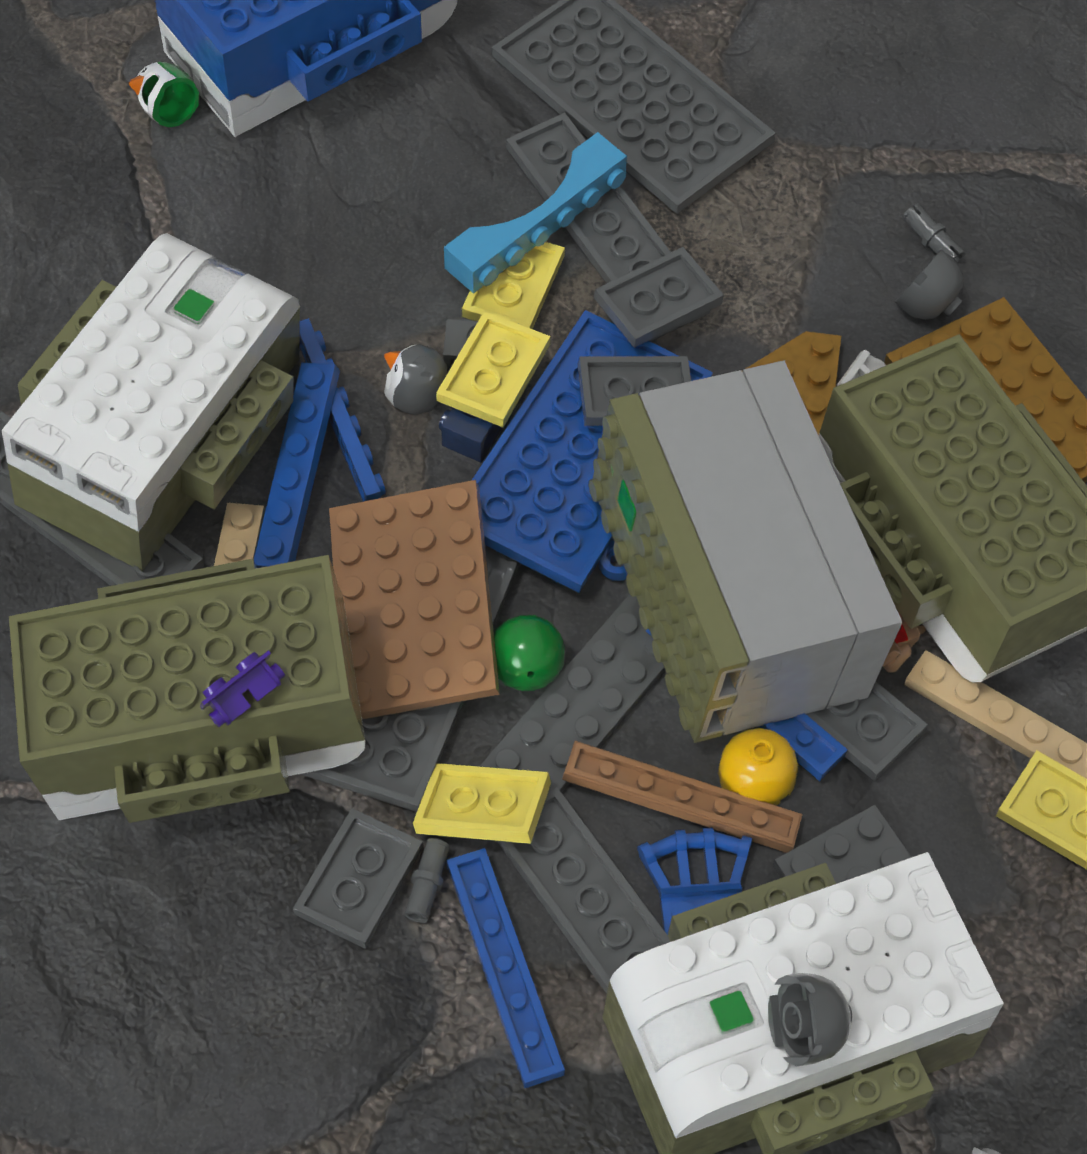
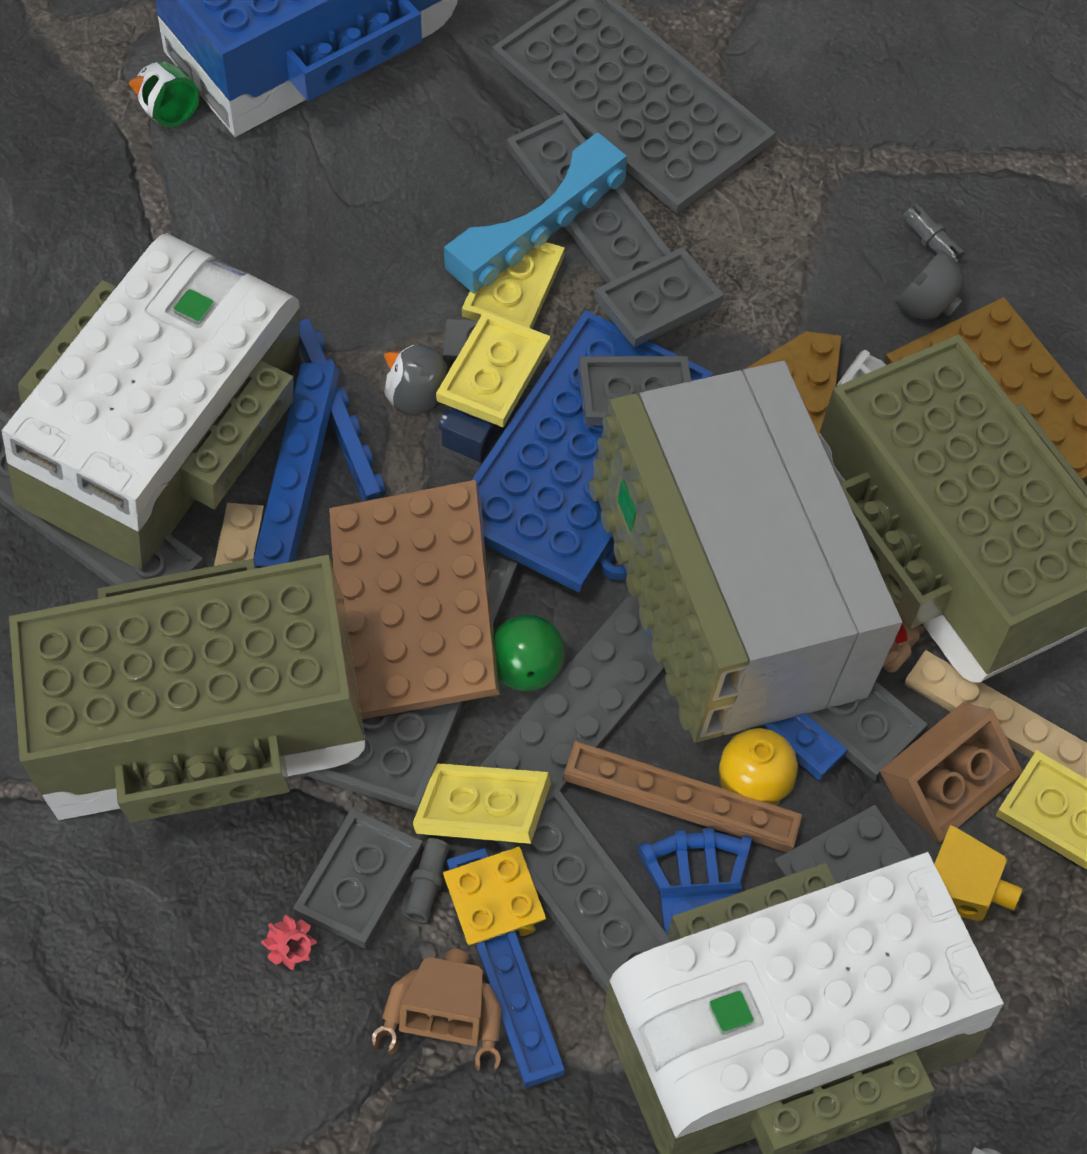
(227, 697): dark purple hinge -> none
(296, 950): none -> coral gear
(444, 1003): none -> medium nougat torso
(494, 897): none -> yellow hinge
(809, 1018): dark grey cylinder -> none
(952, 770): none -> medium nougat slope
(973, 875): none -> yellow torso

